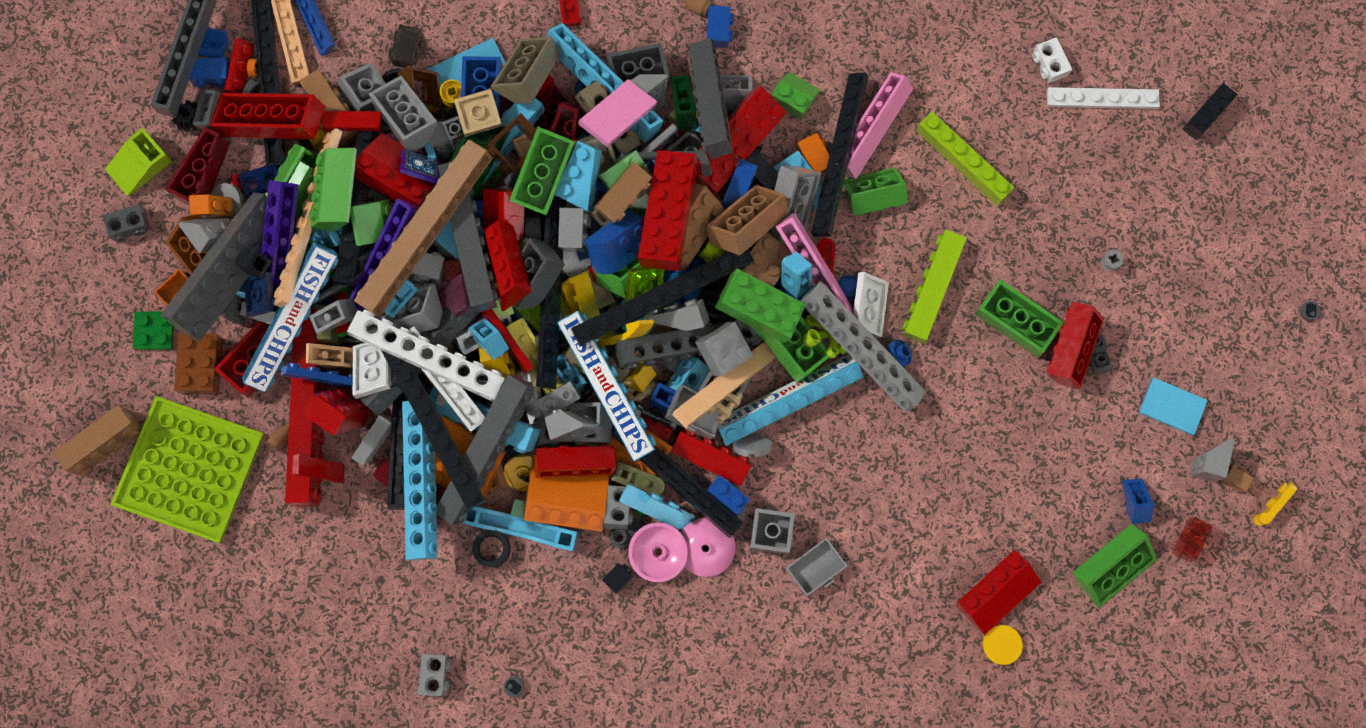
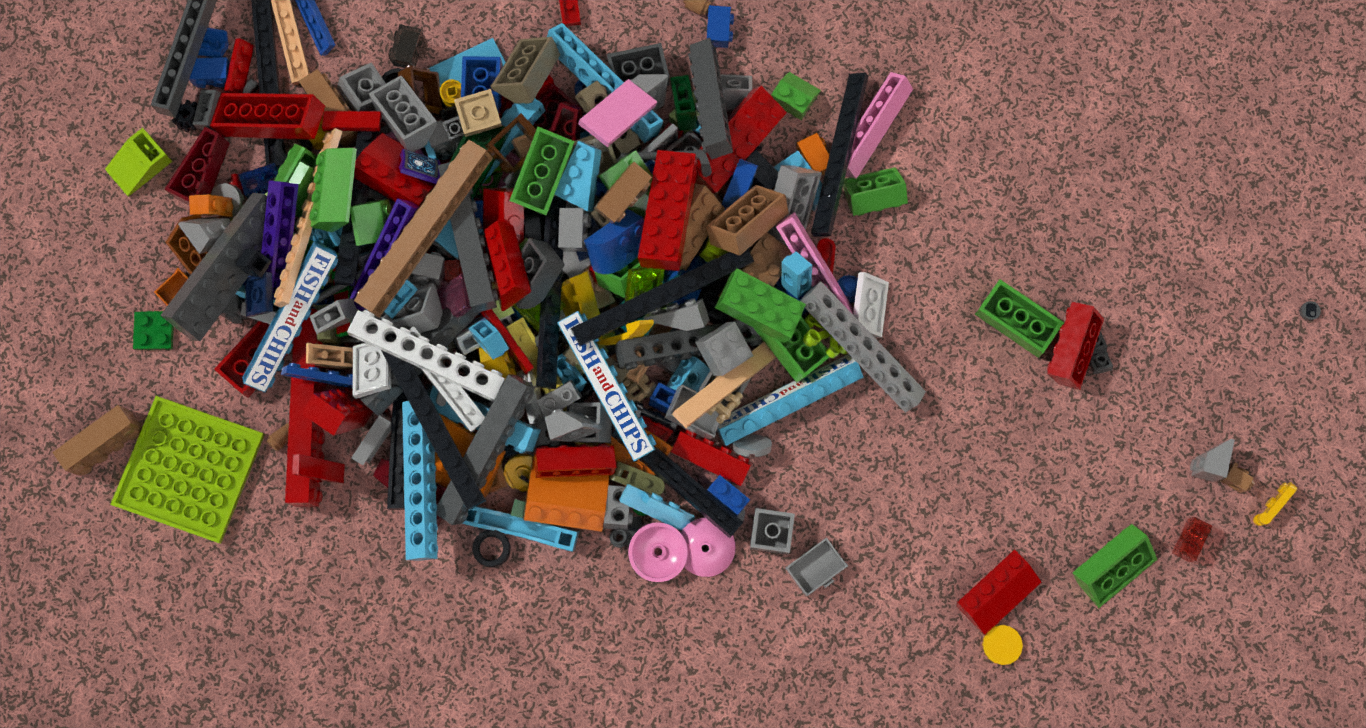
(126, 218): dark grey brick -> none
(196, 365): dark orange brick -> none
(252, 68): orange tile -> none
(427, 674): light grey brick -> none
(513, 686): tile -> none
(618, 578): black brick -> none
(640, 378): yellow tile -> none
(900, 352): blue plate -> none
(934, 286): lime brick -> none
(964, 159): lime brick -> none
(1056, 59): white brick -> none
(1103, 98): white plate -> none
(1117, 260): light grey bush -> none
(1138, 501): blue arch -> none
(1173, 406): medium azure tile -> none
(1209, 111): black brick -> none

